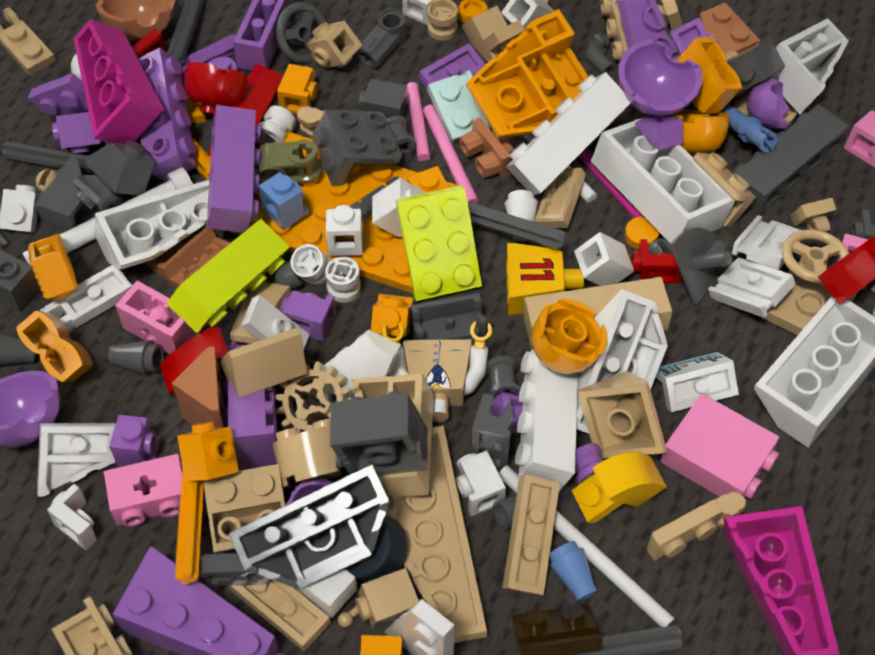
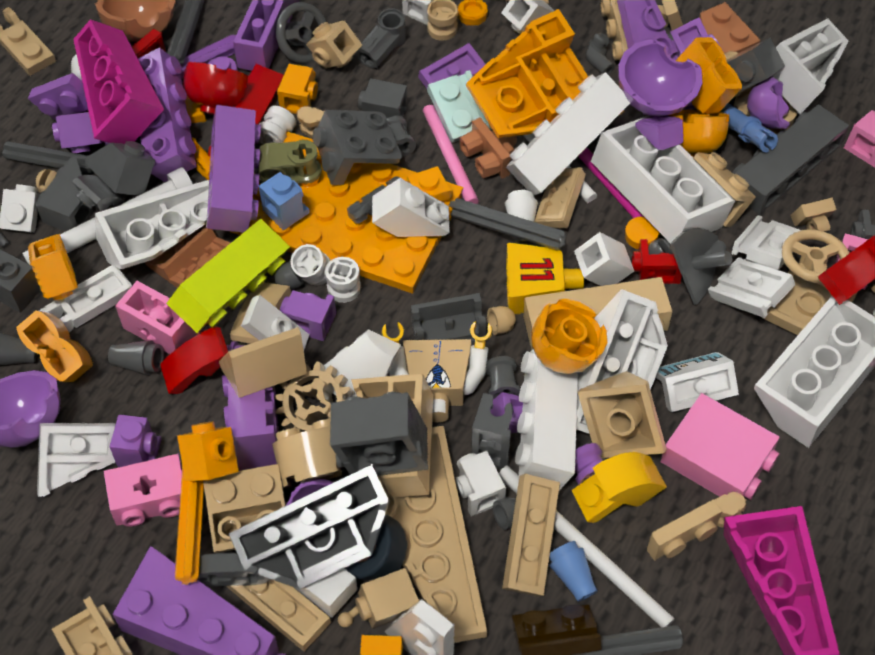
(70, 519): white bracket -> none
(201, 390): nougat slope -> none
(344, 221): white brick -> none
(389, 311): light orange brick -> none
(418, 122): bright pink bar -> none
(439, 242): neon yellow plate -> none
(491, 33): tan brick -> none
(502, 317): none -> tan hinge

